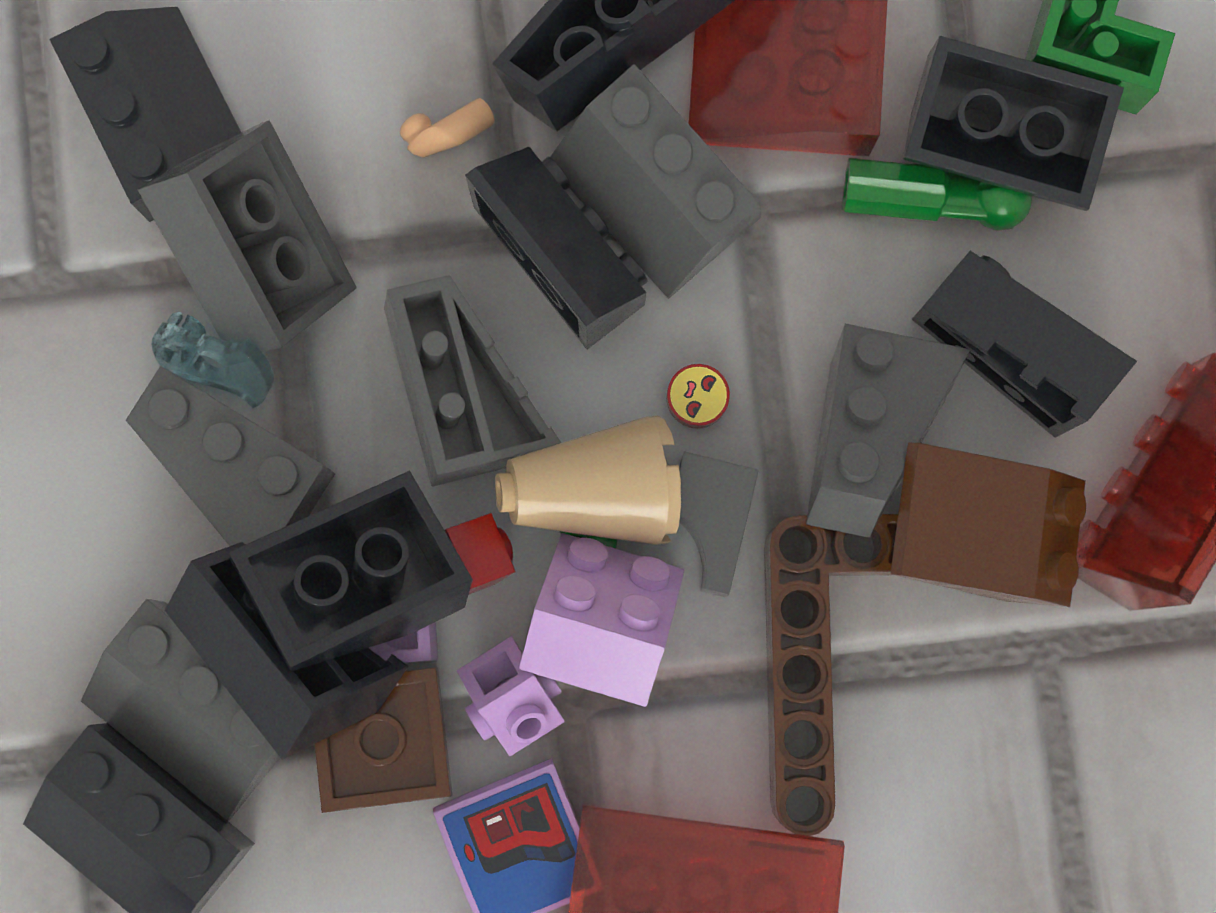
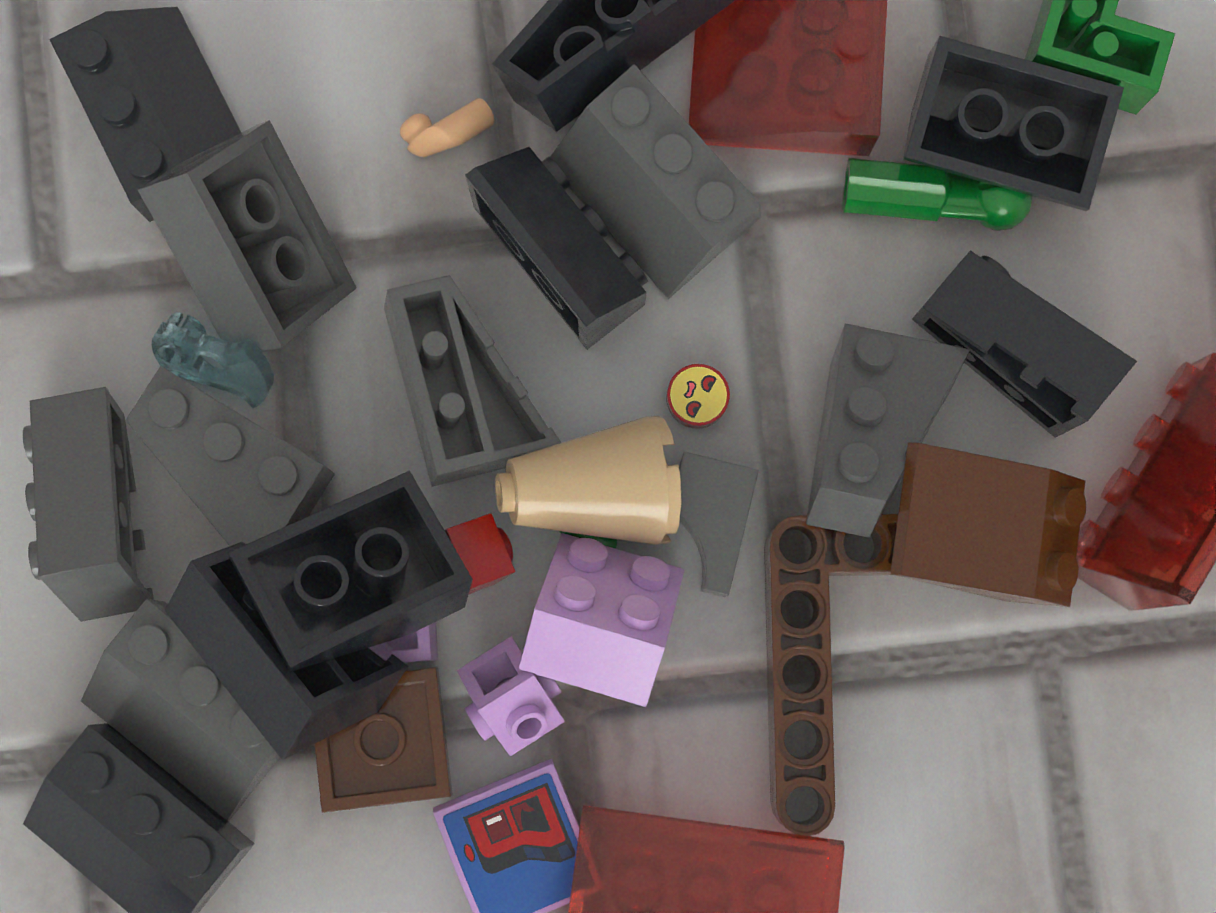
(83, 504): none -> dark grey wedge

